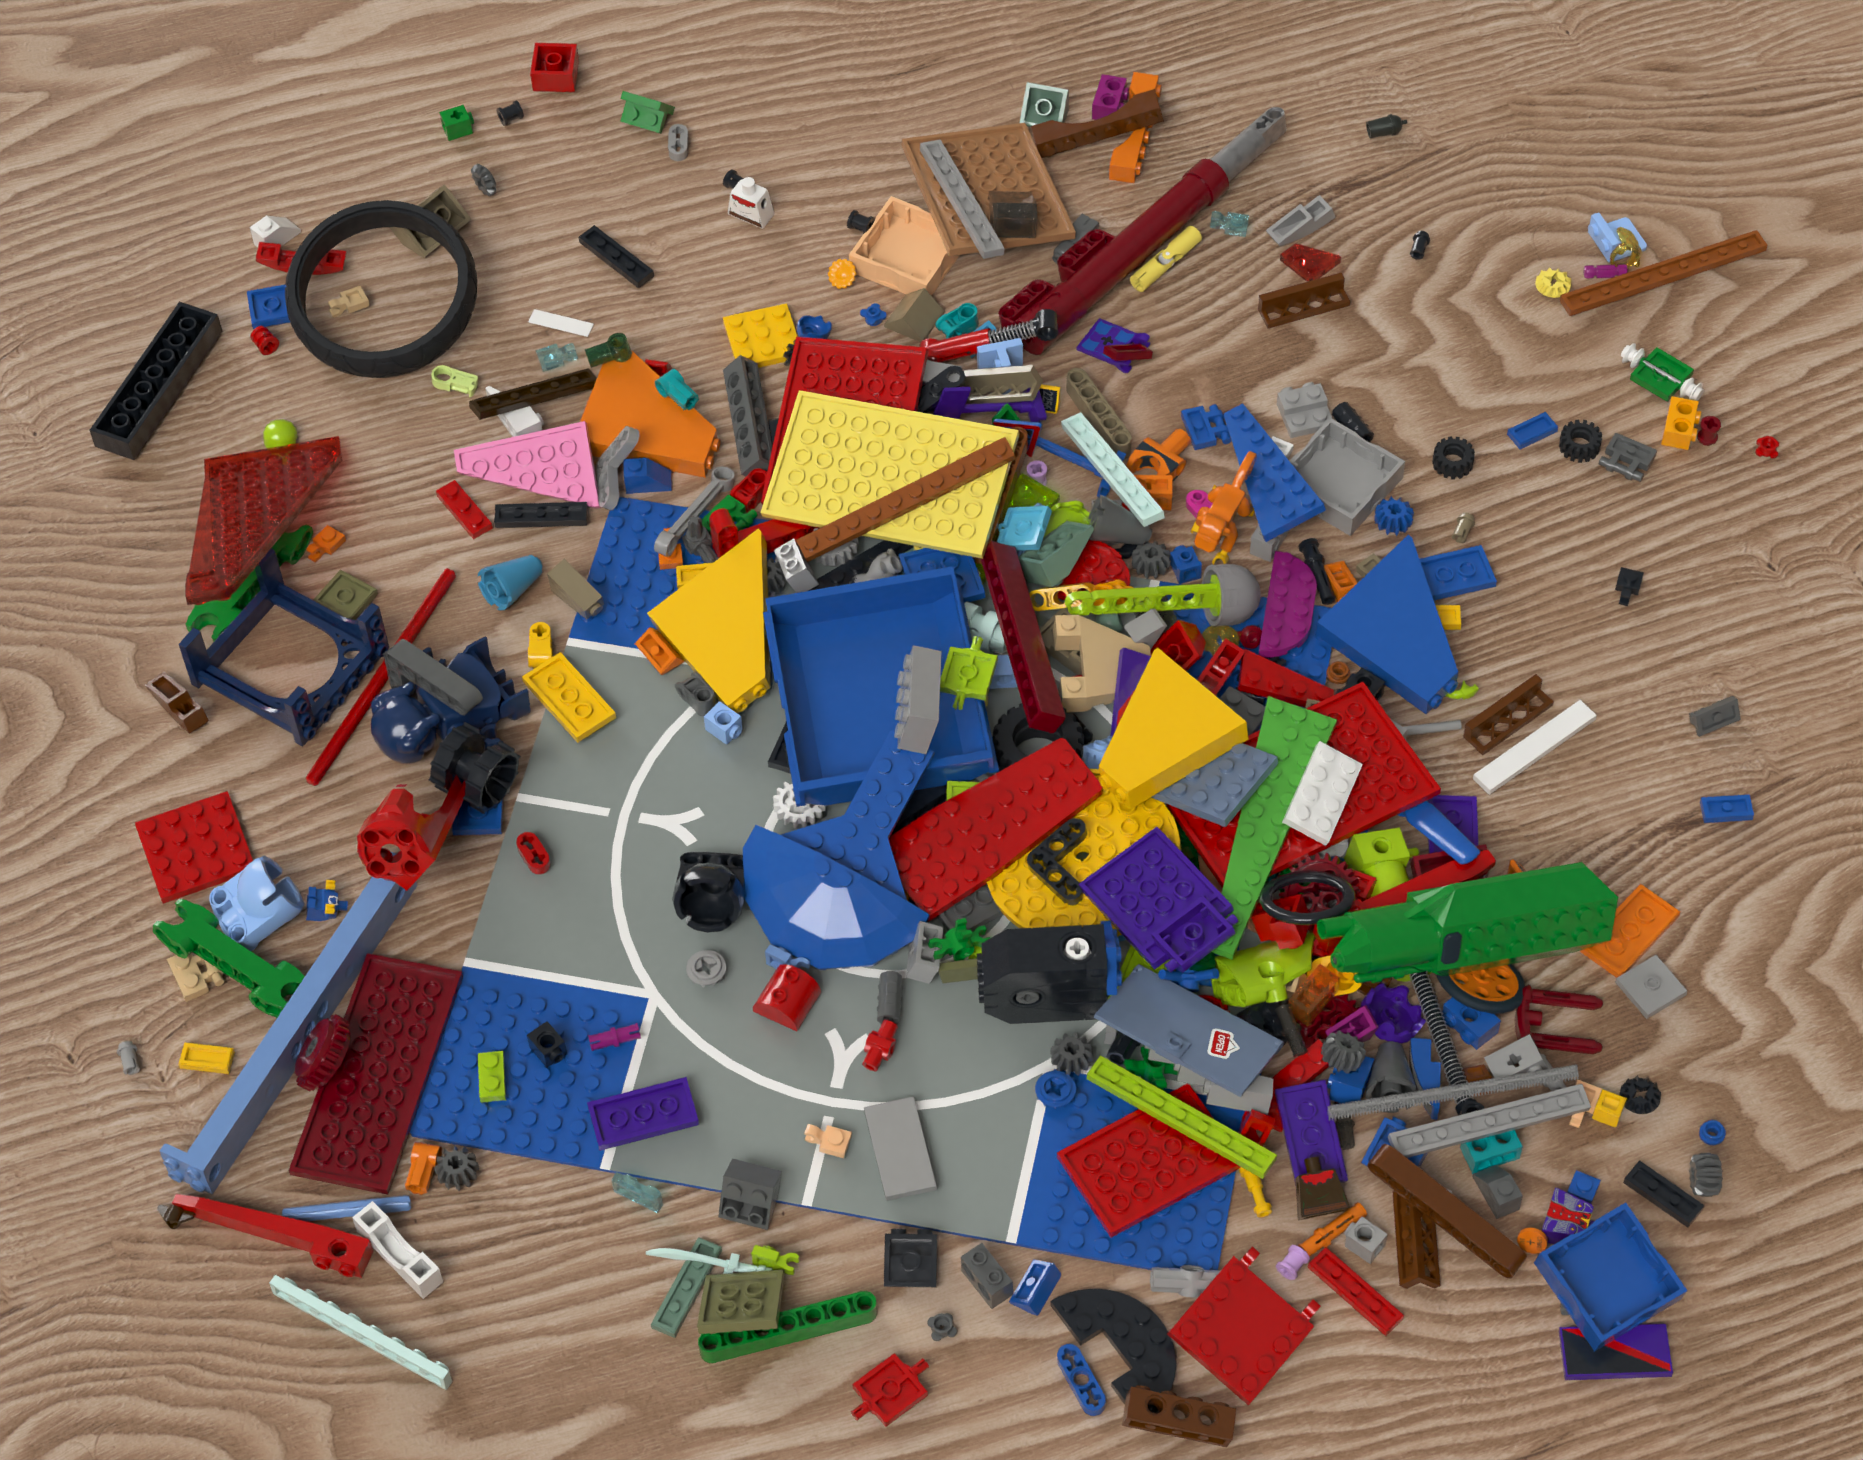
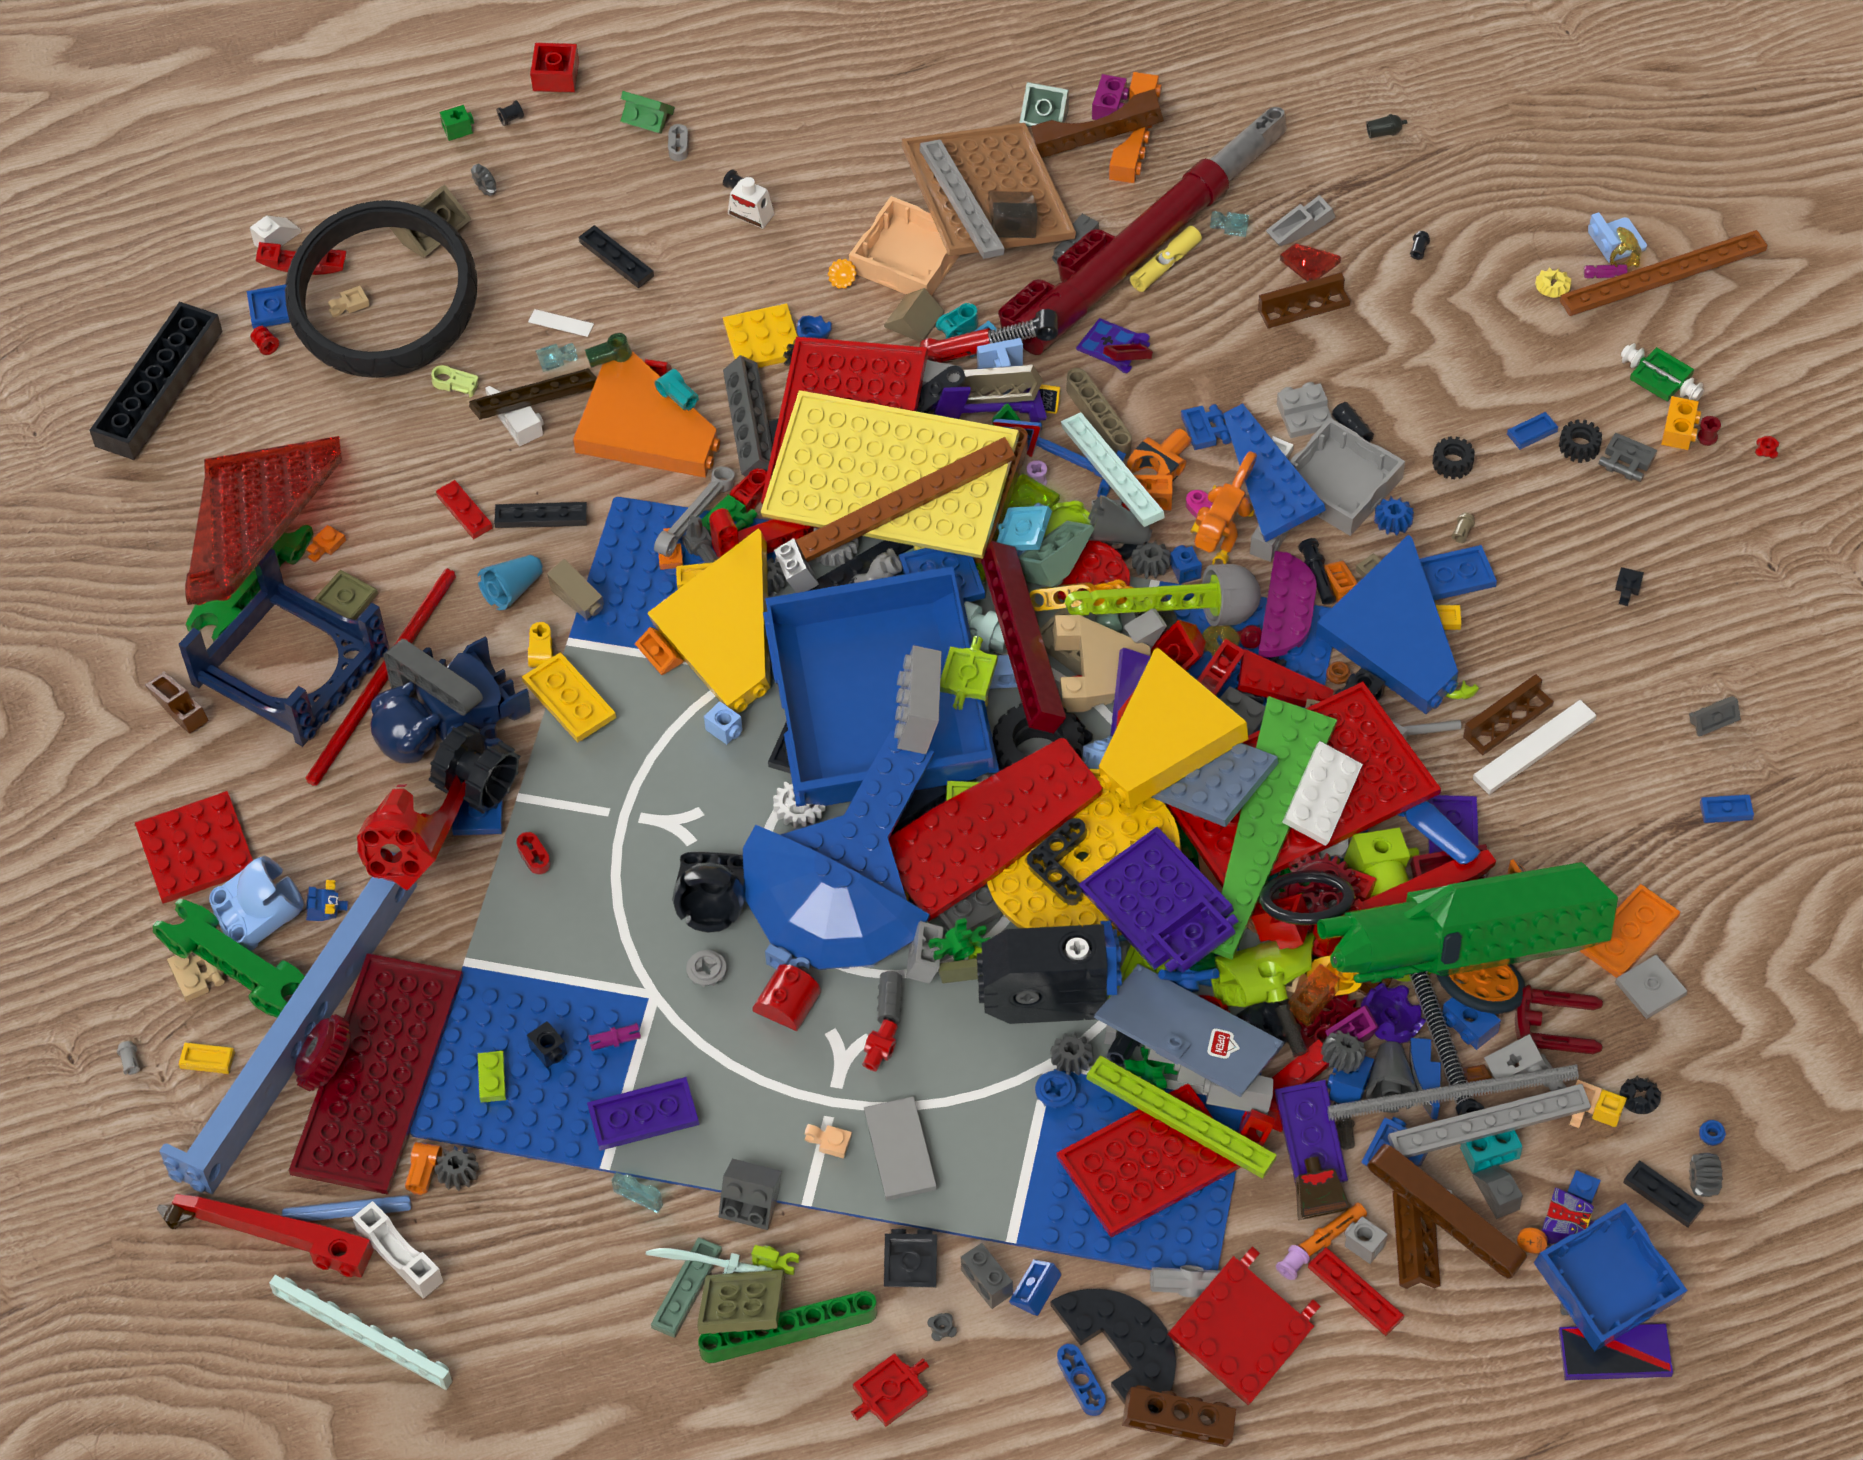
(279, 433): lime hair -> none
(542, 462): bright pink wing -> none
(609, 462): light grey beam -> none
(646, 476): blue slope -> none
(696, 694): dark grey piece -> none
(859, 221): black bush -> none
(873, 315): blue plate -> none
(1255, 1186): yellow piece -> none

